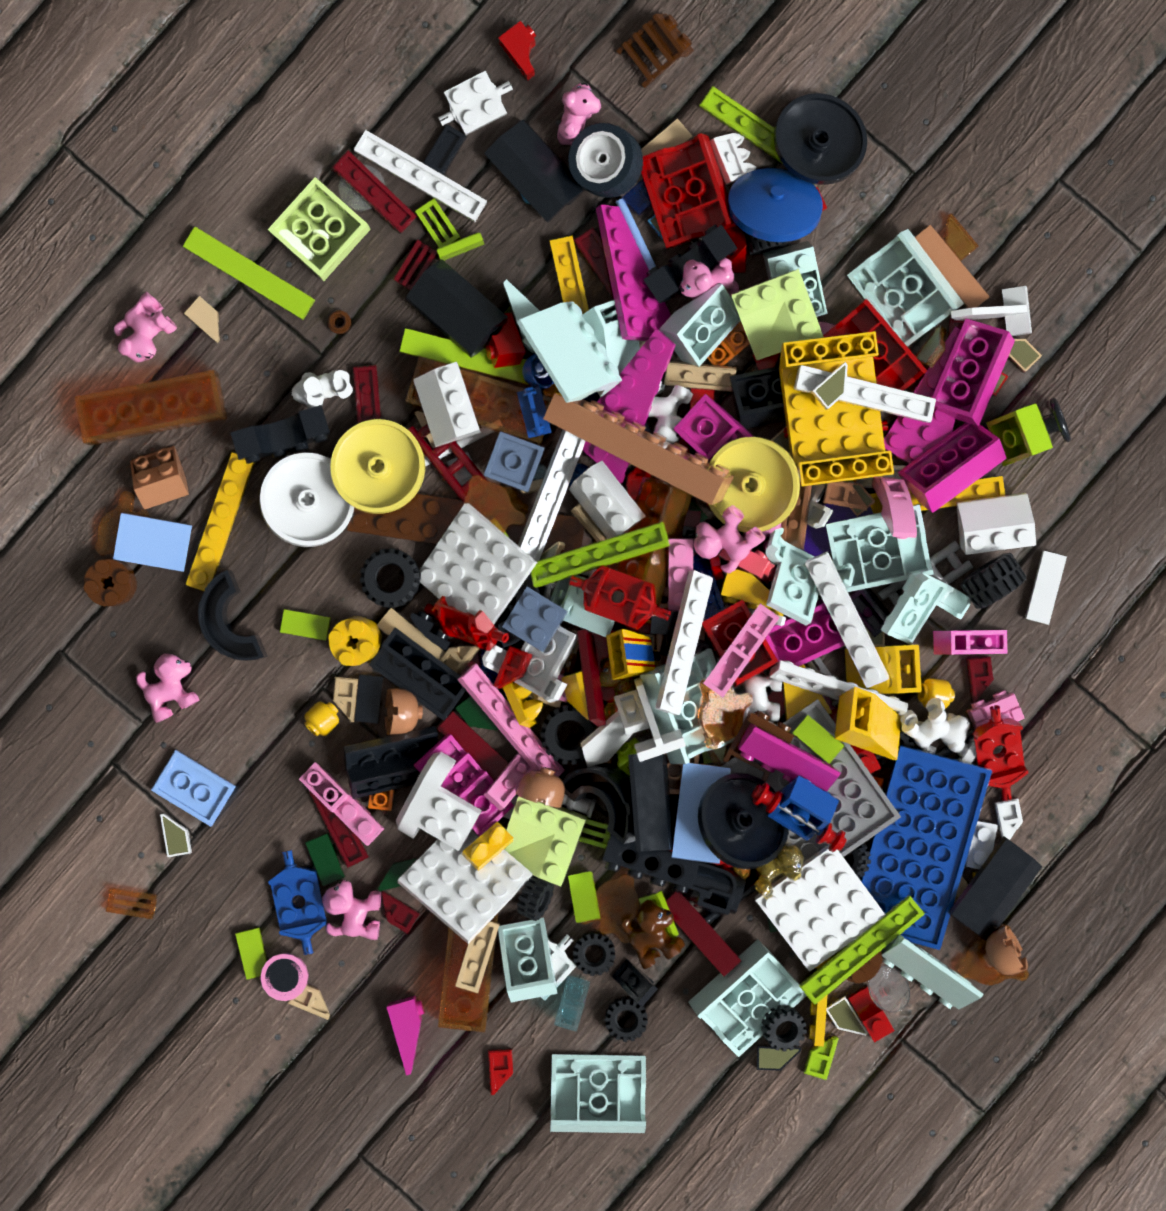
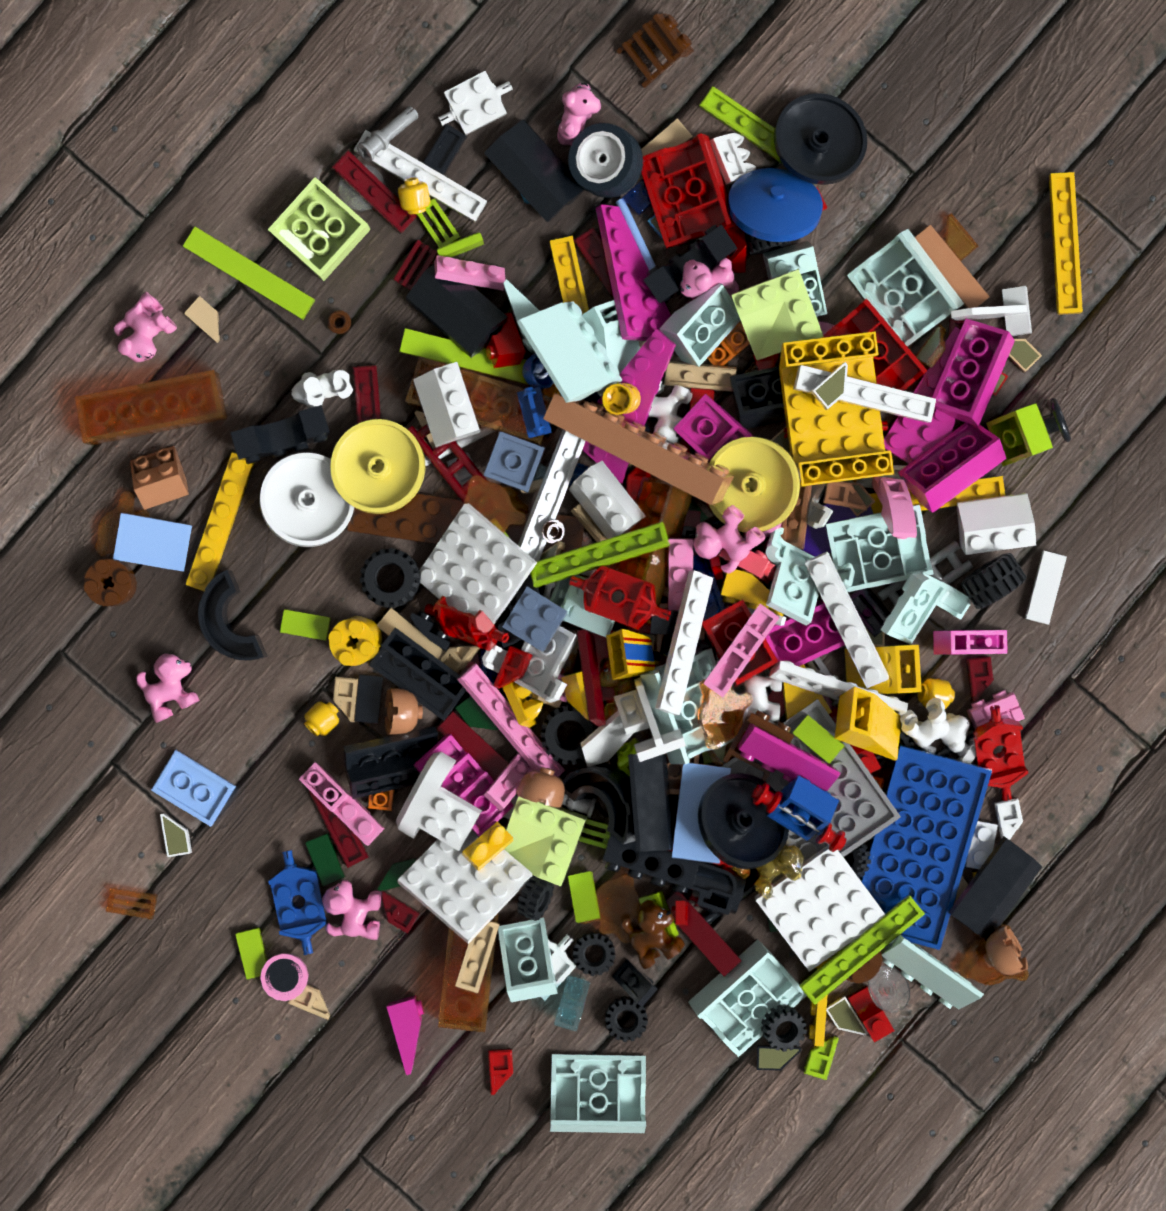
(380, 139): none -> light grey pin
(414, 195): none -> yellow head
(469, 272): none -> bright pink plate
(518, 44): red arch -> none
(558, 534): none -> plate
(621, 398): none -> yellow wheel
(680, 913): none -> red plate
(1065, 243): none -> yellow plate

